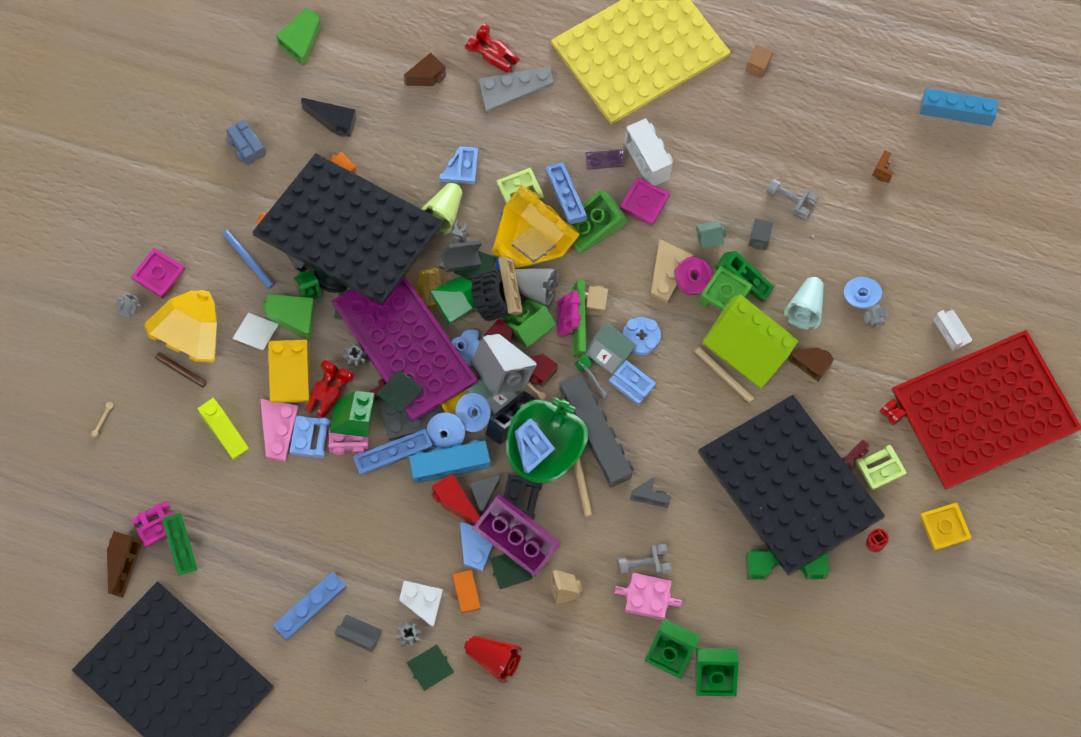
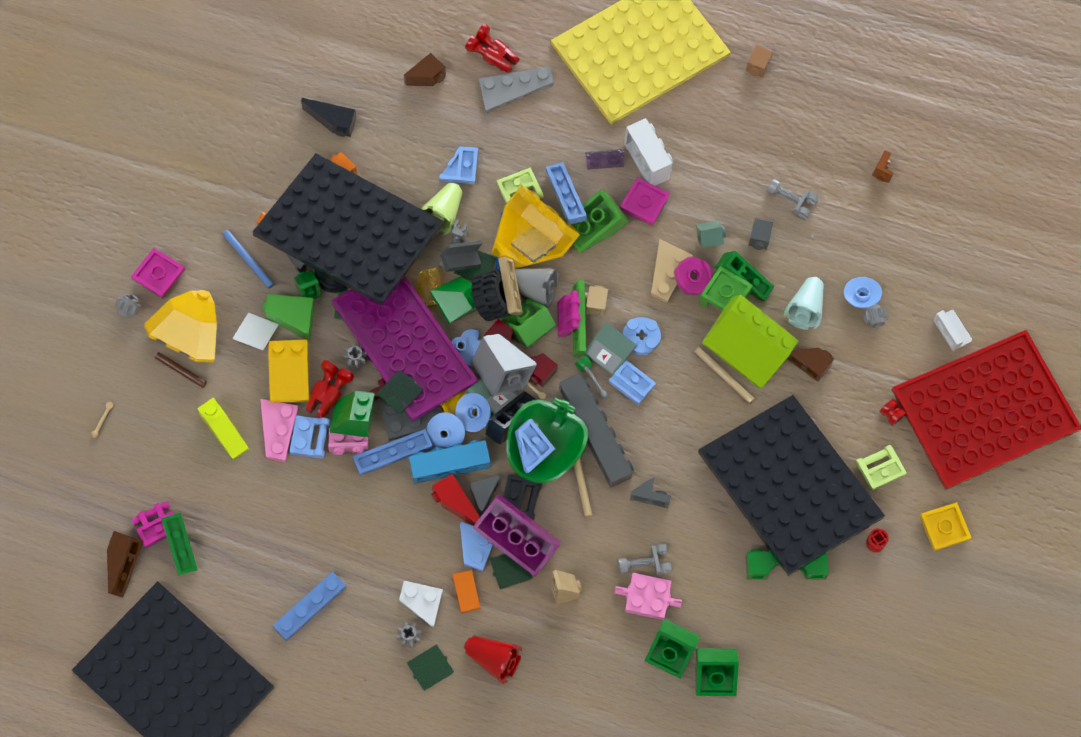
(245, 142): sand blue brick -> none
(300, 35): bright green slope -> none
(358, 633): dark grey panel -> none
(859, 450): dark red plate -> none
(958, 107): dark azure brick -> none

